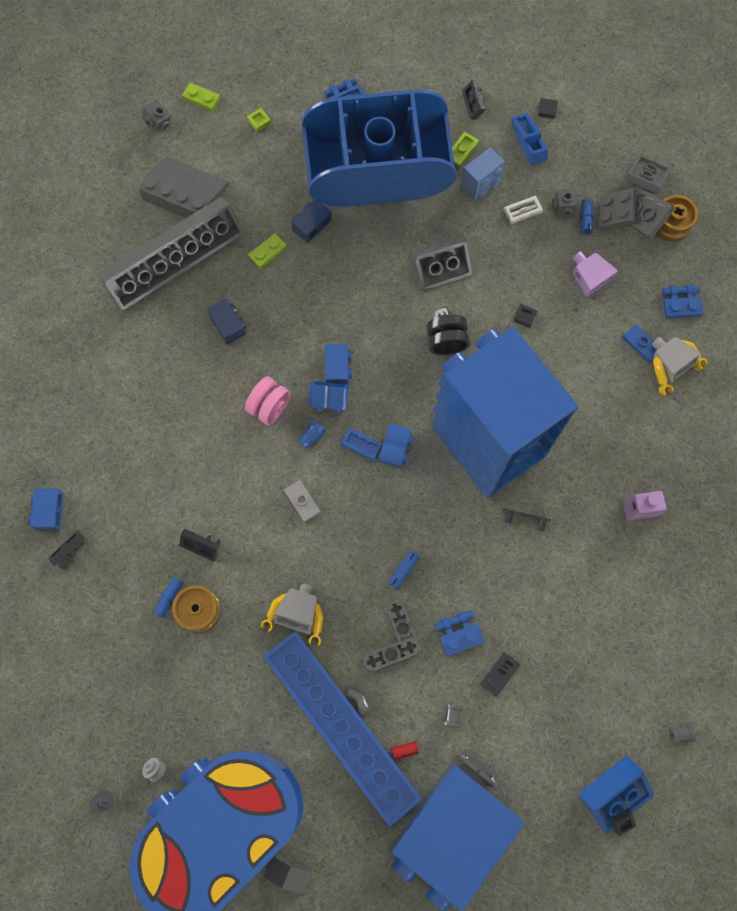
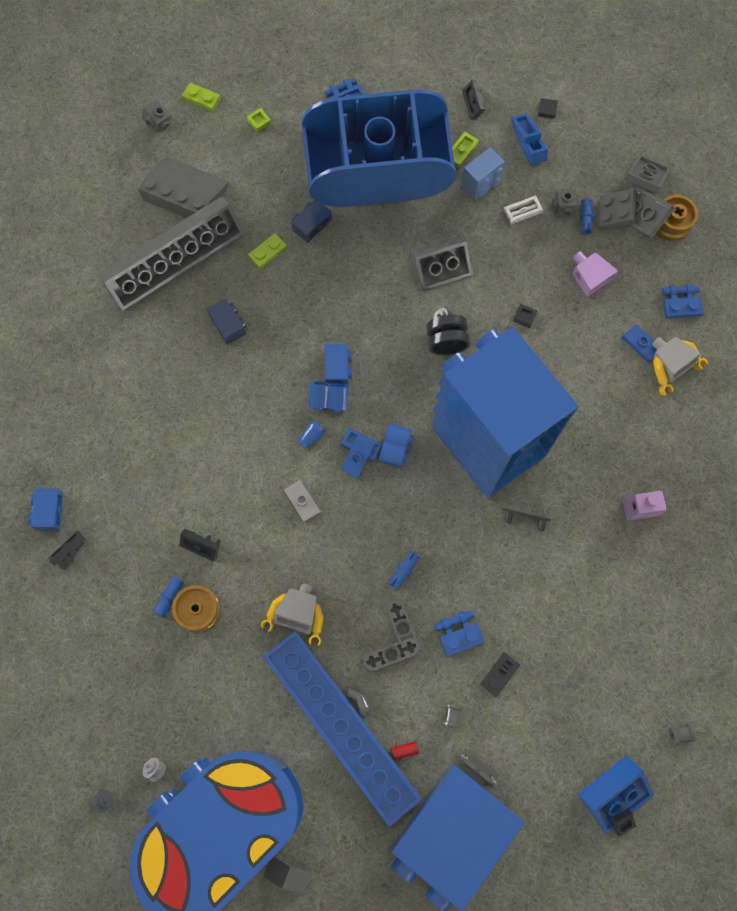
(267, 400): bright pink wheel -> none
(357, 456): none -> blue plate

